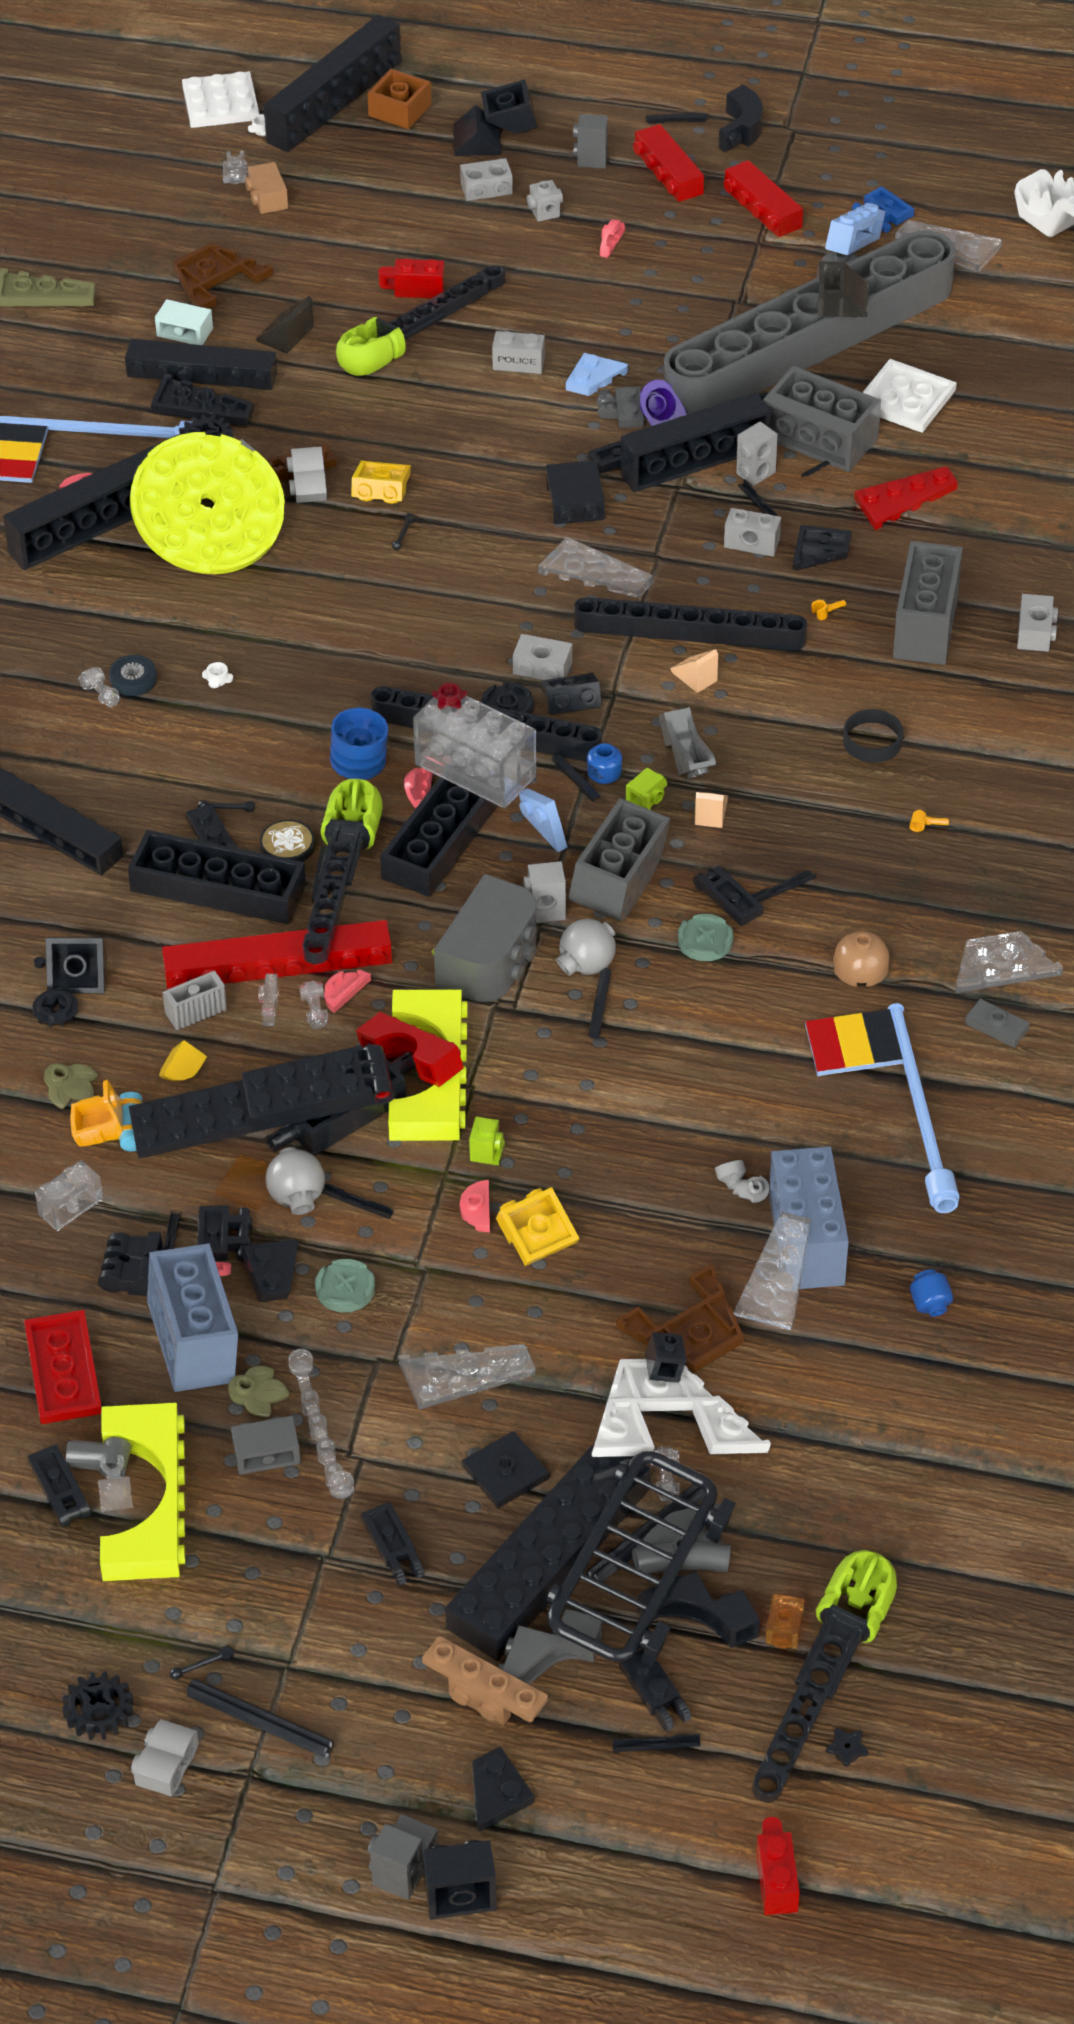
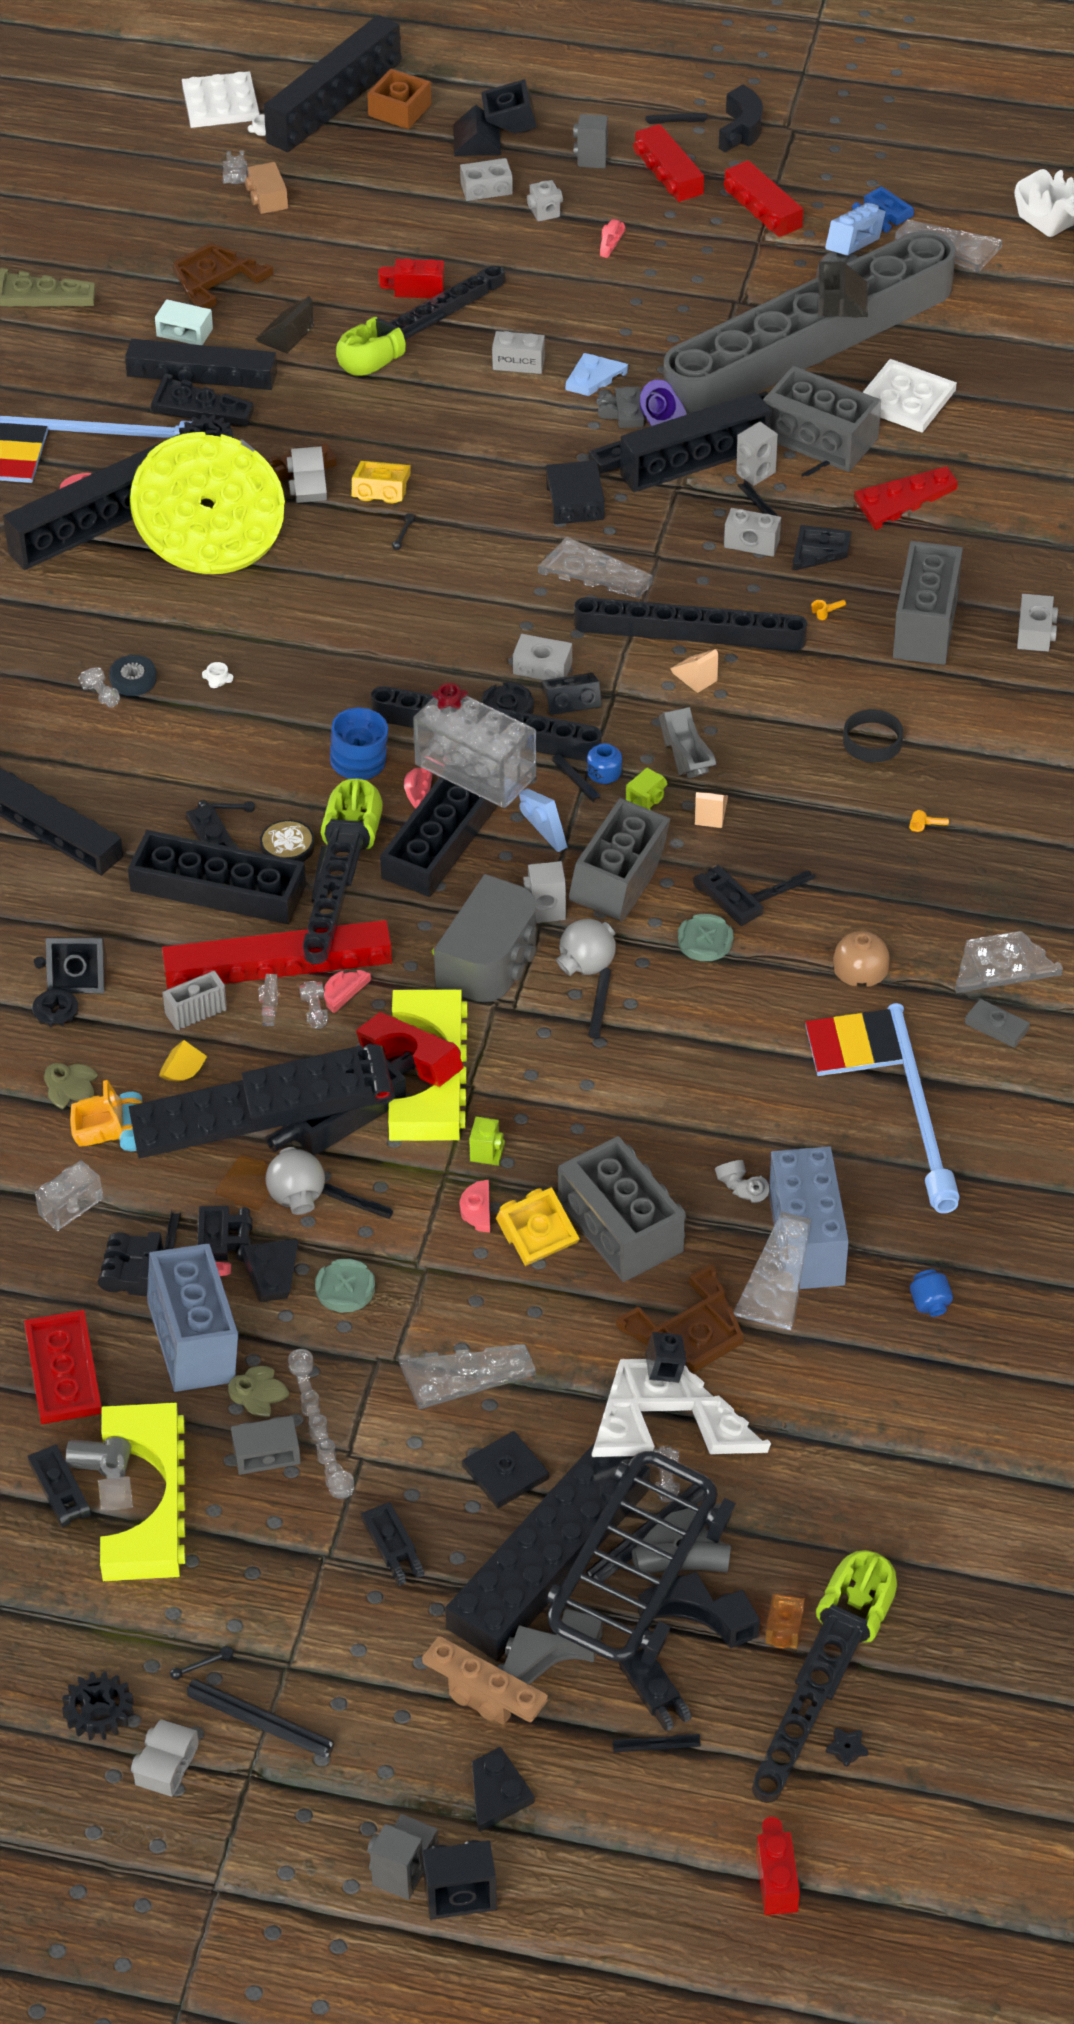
(621, 1208): none -> dark grey brick

